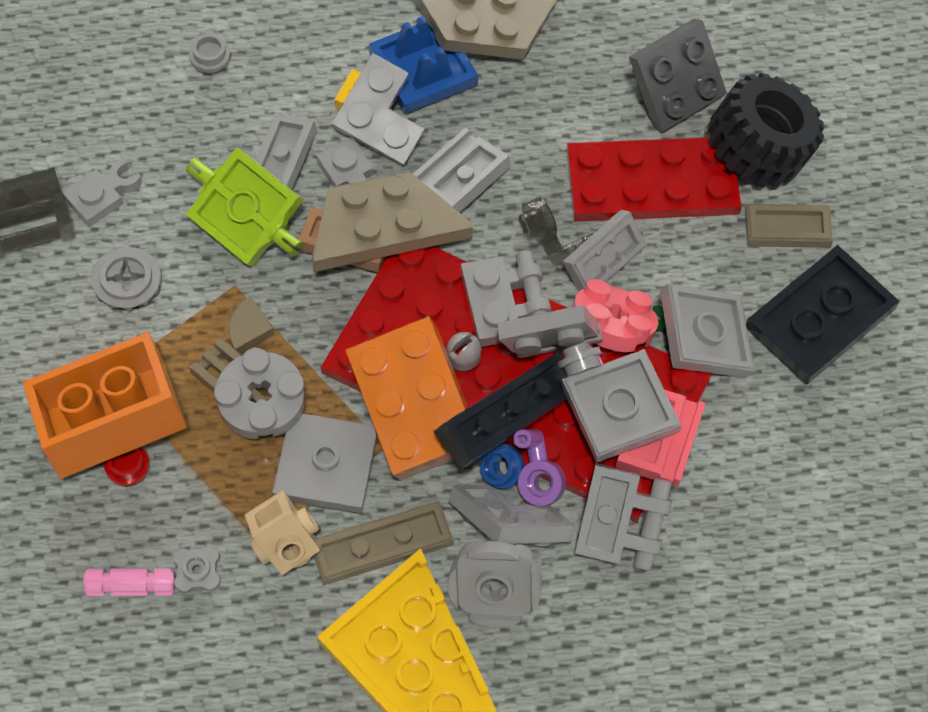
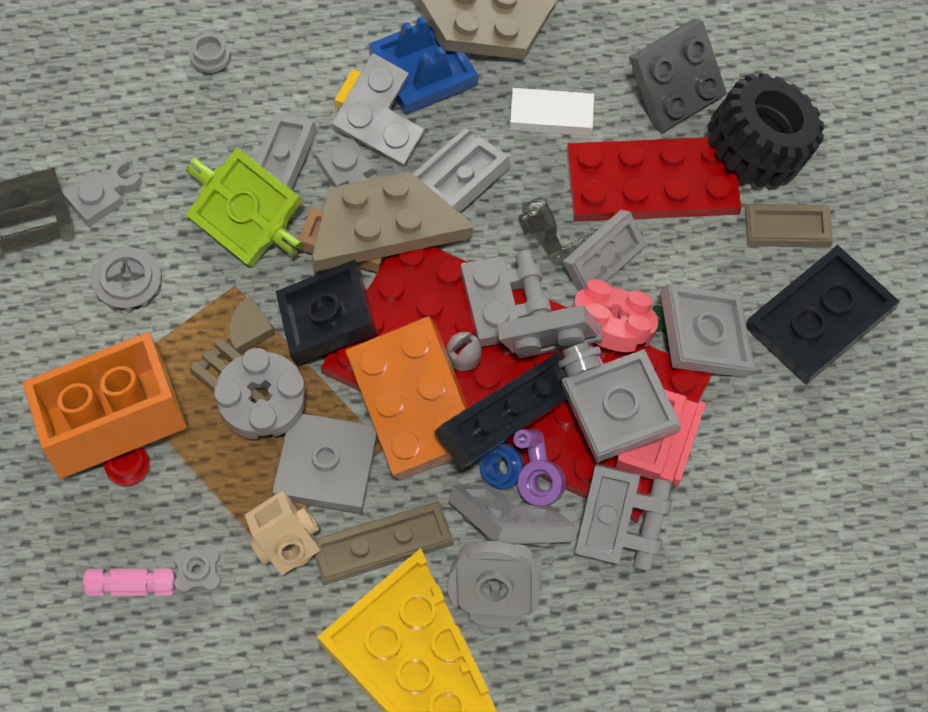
(325, 312): none -> black plate
(552, 111): none -> white tile

